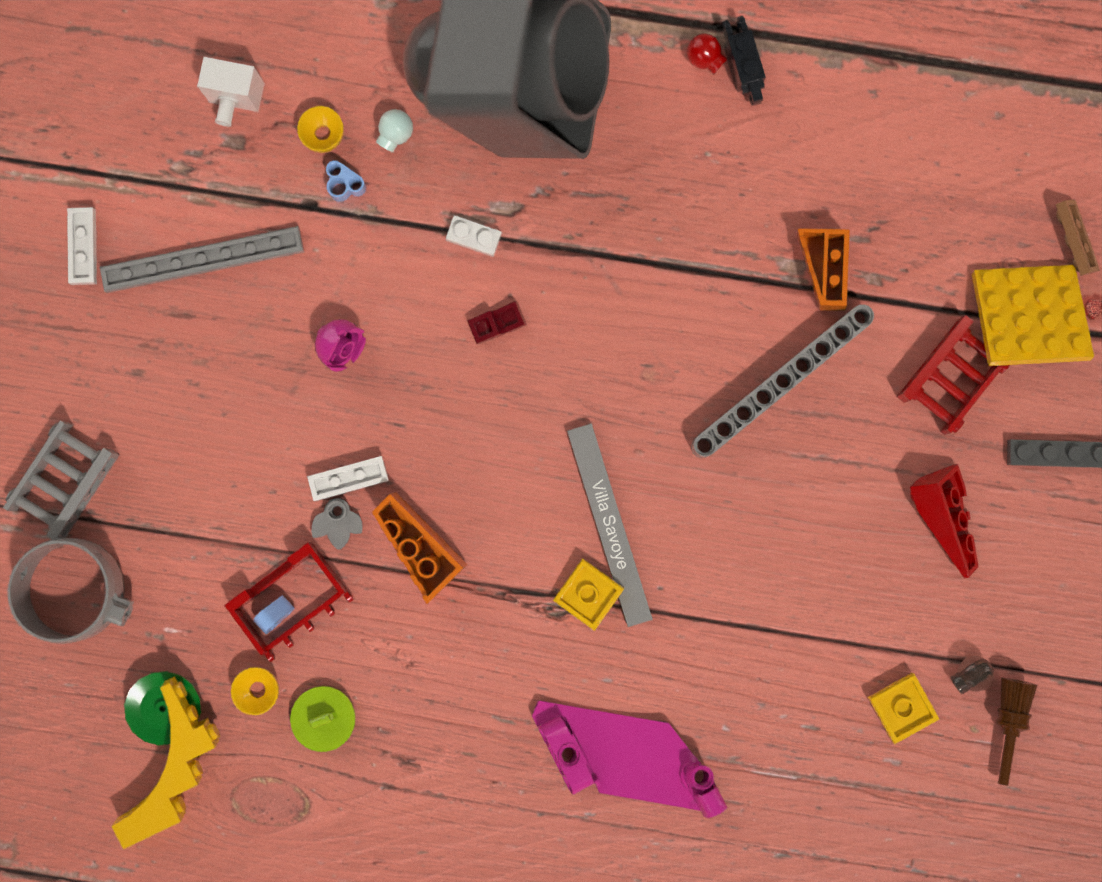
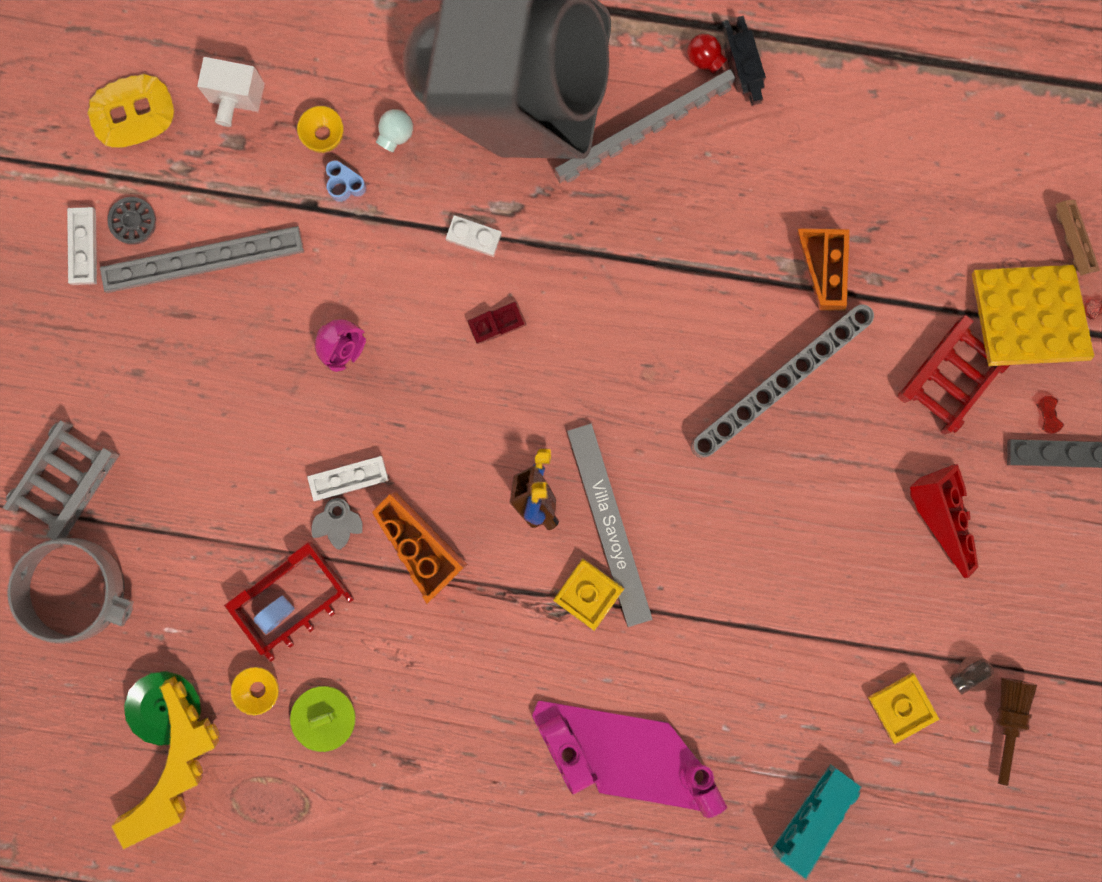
(132, 220): none -> flat silver wheel
(136, 127): none -> yellow piece
(533, 496): none -> torso
(654, 122): none -> light grey plate
(816, 821): none -> teal wedge
(1047, 406): none -> clear red piece

